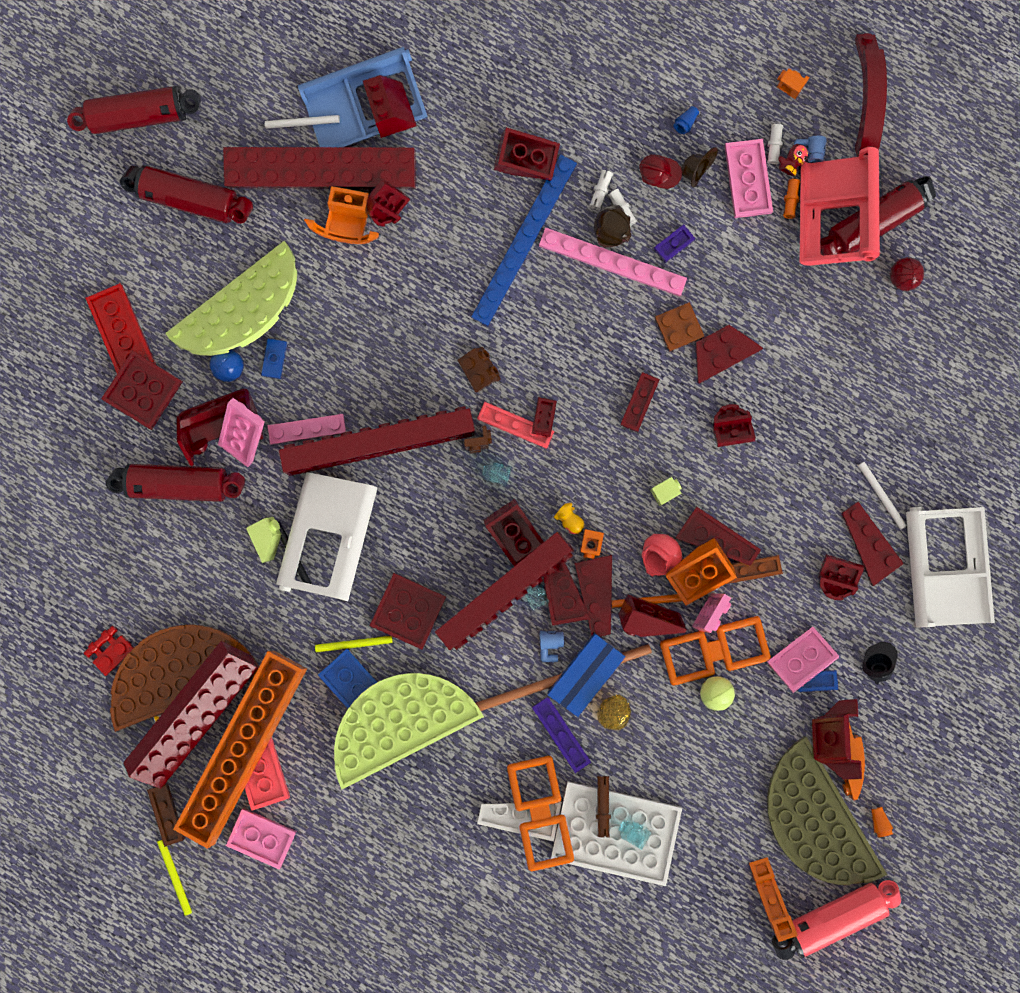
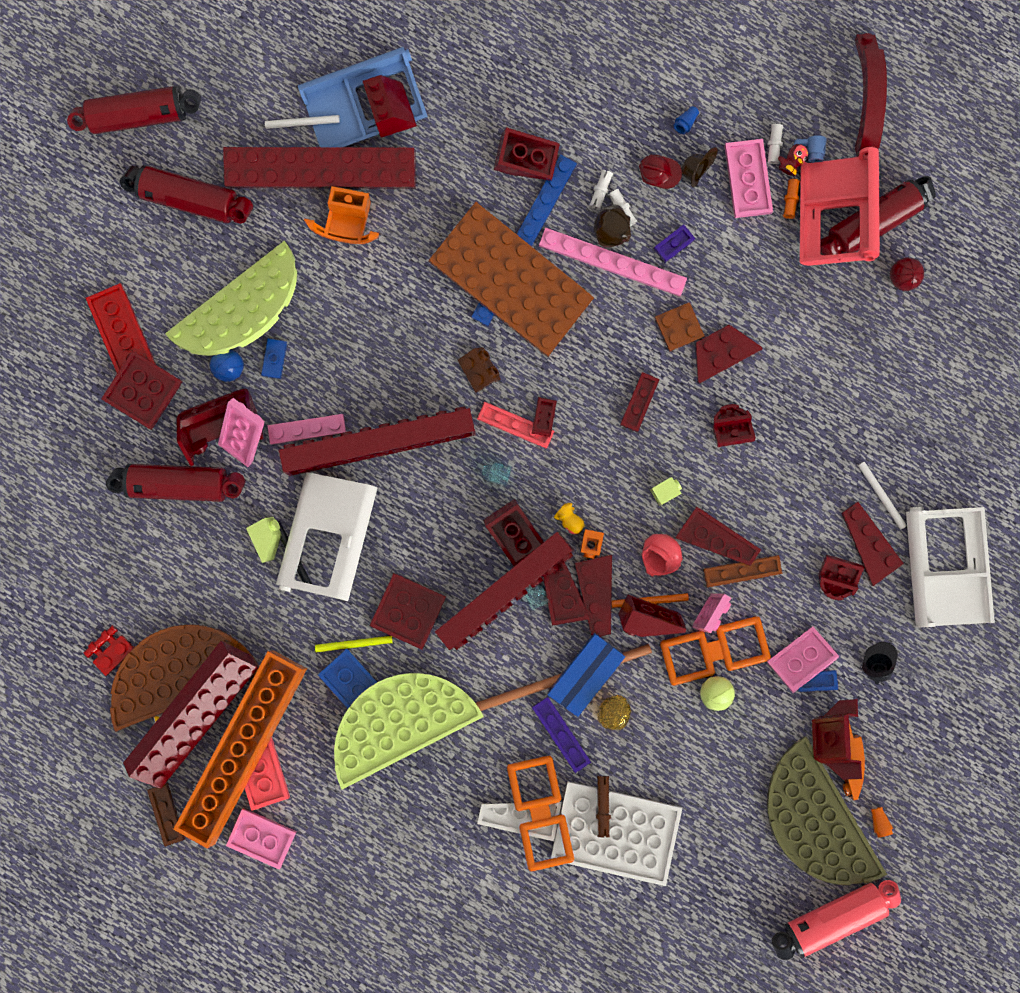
(174, 878): neon yellow bar -> none
(386, 203): dark red slope -> none
(475, 445): reddish brown bracket -> none
(511, 279): none -> dark orange plate
(550, 640): medium blue piece -> none
(634, 833): clear light blue brick -> none
(701, 572): orange slope -> none
(772, 900): orange slope -> none
(791, 82): orange brick -> none

